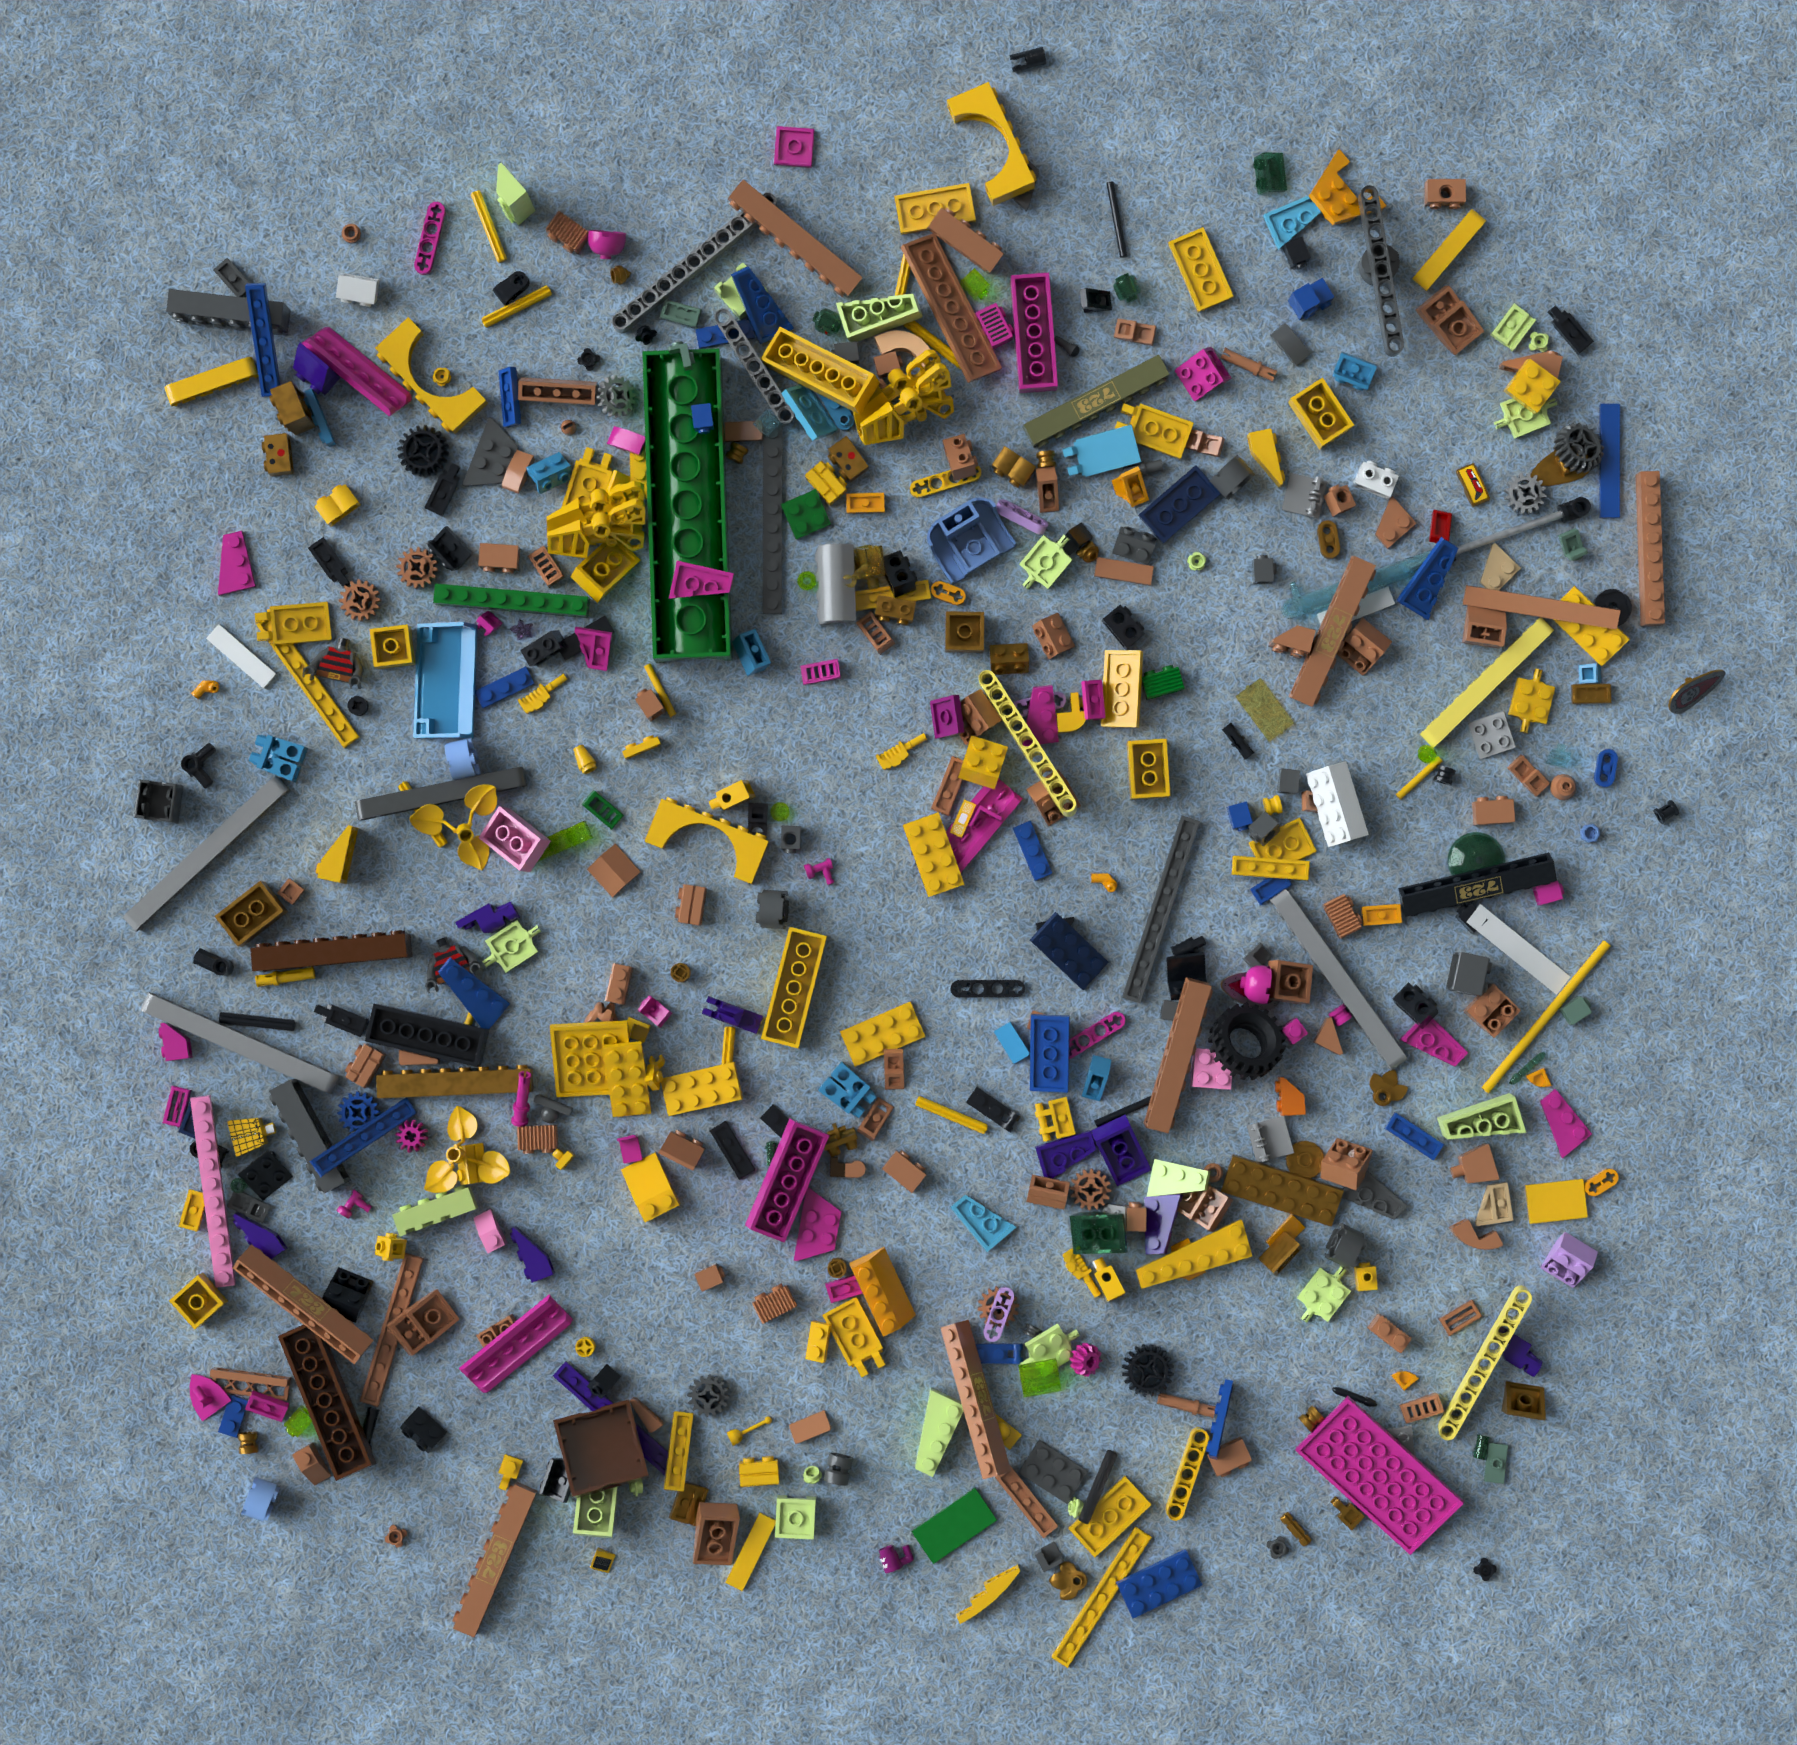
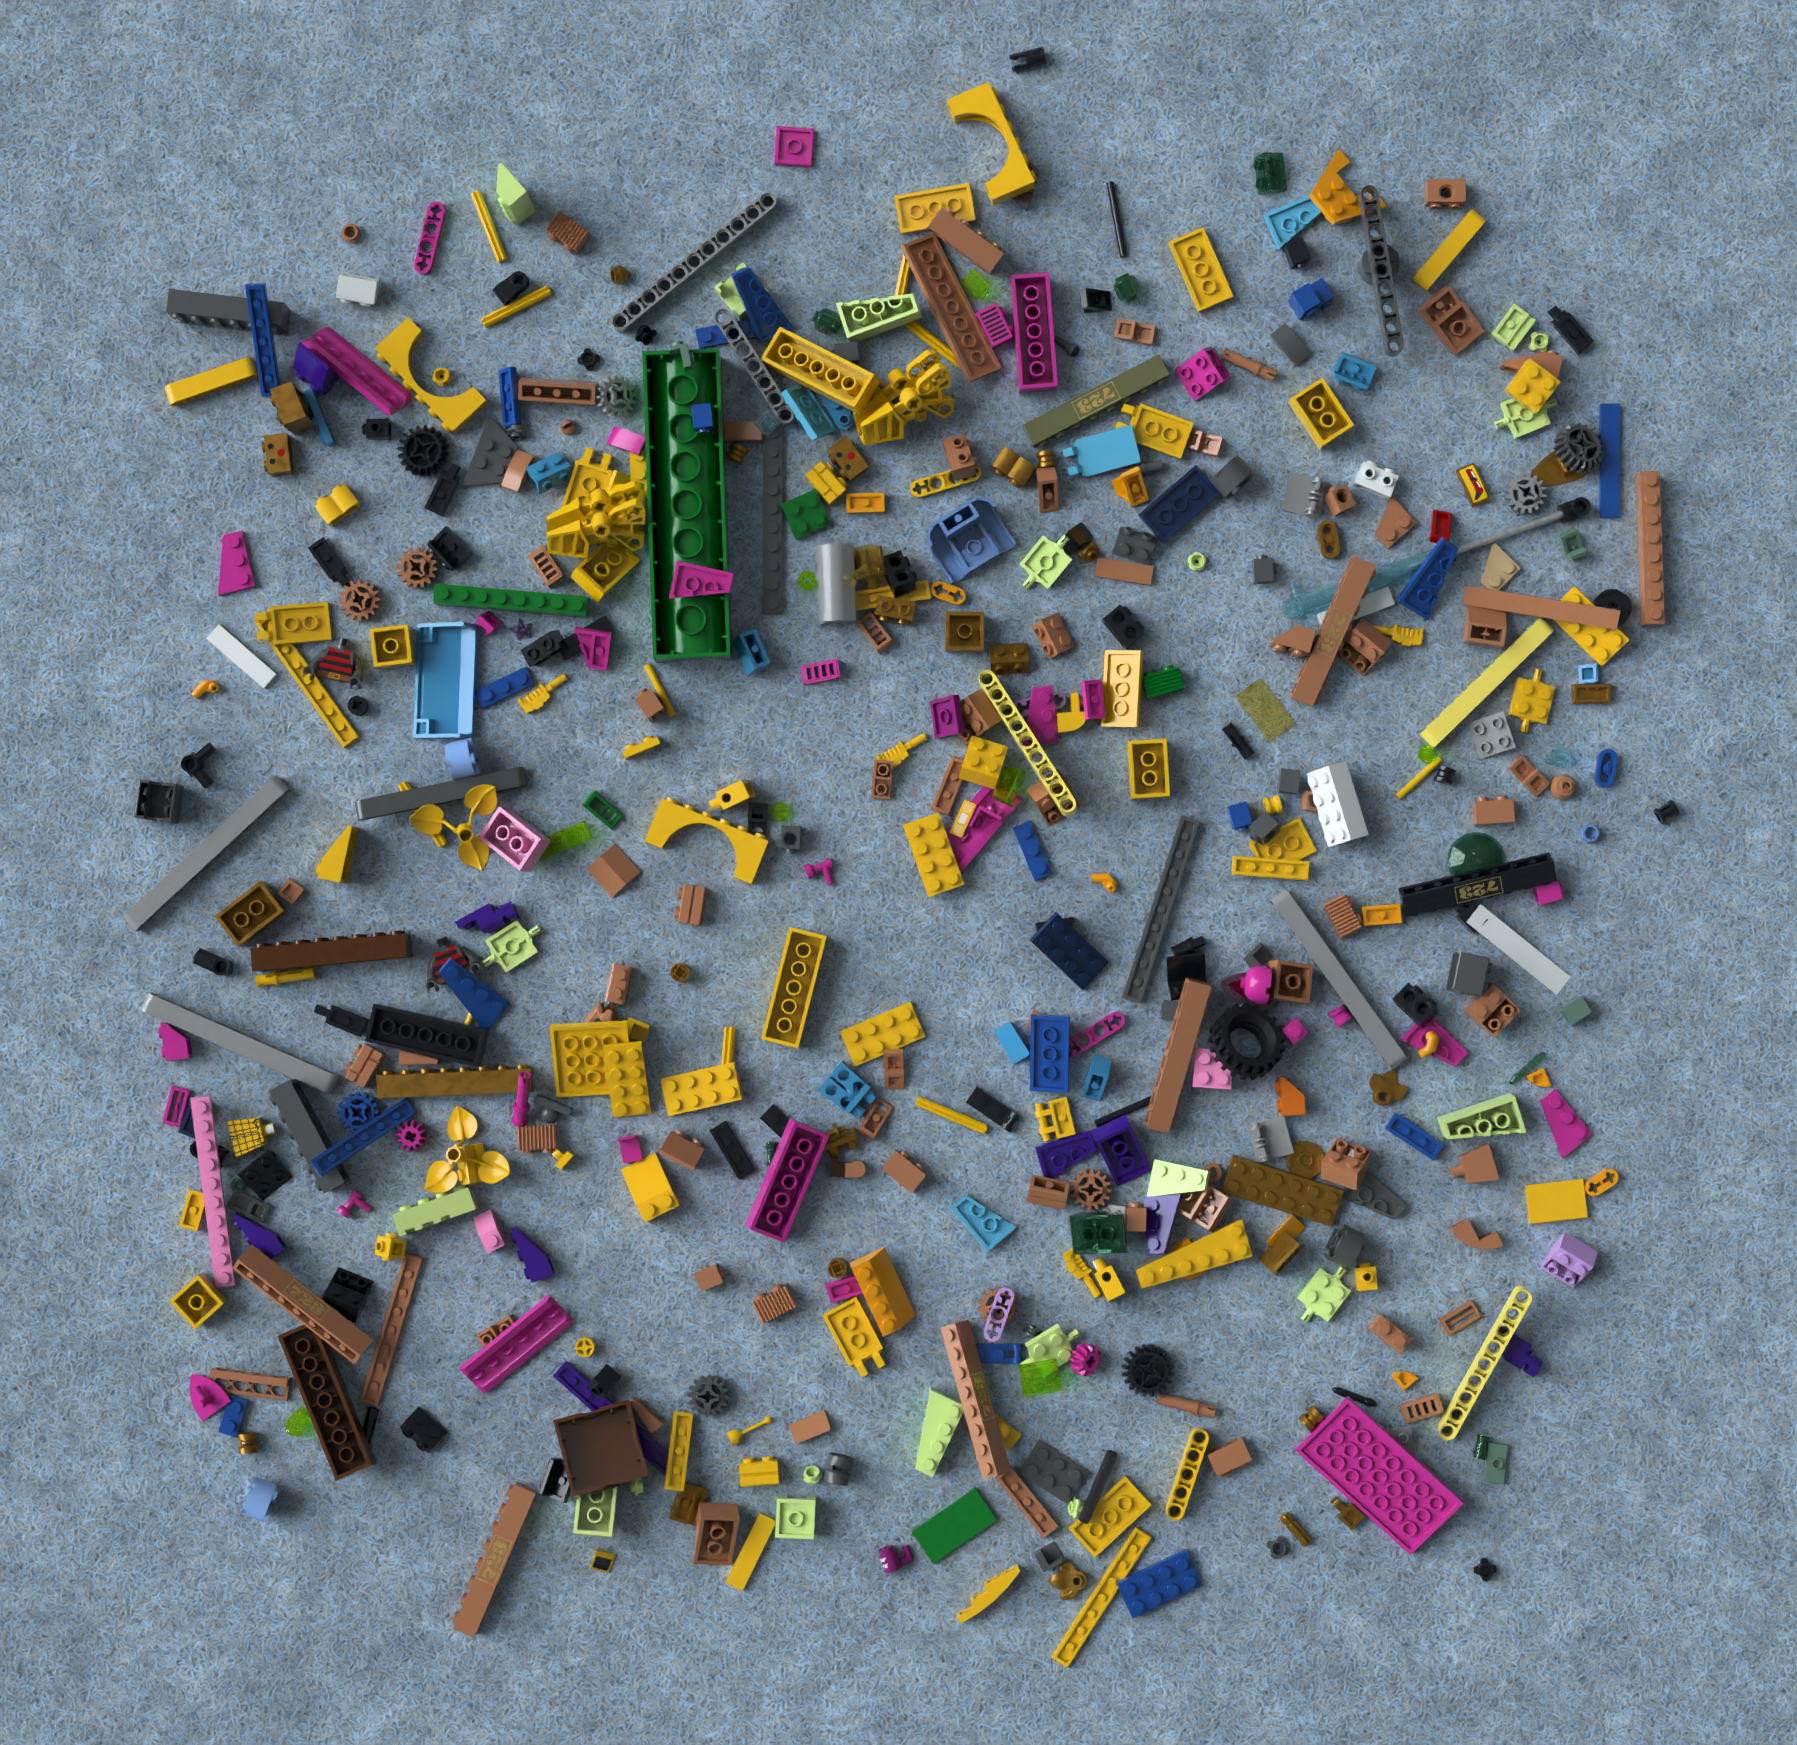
(232, 277): dark grey plate -> none
(257, 1021): black axle -> none
(267, 1406): dark pink plate -> none
(272, 754): dark azure hips -> none
(311, 1464): nougat slope -> none
(382, 433): none -> black brick
(395, 1541): nougat plate -> none
(423, 1322): nougat slope -> none
(499, 557): nougat brick -> none
(510, 1469): yellow plate -> none
(517, 432): none -> dark grey plate
(584, 760): yellow cone -> none
(606, 242): dark pink cylinder -> none
(653, 1075): yellow plate -> none
(654, 1011): dark pink bracket -> none
(680, 313): sand green plate -> none
(733, 1015): dark purple plate -> none
(772, 909): dark grey brick -> none
(794, 238): nougat brick -> none
(817, 1226): dark pink wing -> none
(818, 1341): yellow plate -> none
(882, 779): none -> nougat slope
(886, 363): nougat brick -> none
(900, 341): light nougat arch -> none
(987, 985): black beam -> none
(1009, 785): none -> clear neon green slope
(1021, 517): lavender beam -> none
(1218, 1427): blue plate -> none
(1264, 452): yellow slope -> none
(1269, 888): blue tile -> none
(1328, 1037): nougat slope -> none
(1404, 636): none -> yellow piece
(1432, 1045): none -> light orange arm
(1495, 1205): tan wing -> none
(1524, 1401): pearl gold slope -> none
(1546, 1016): yellow piece -> none
(1694, 690): shield -> none

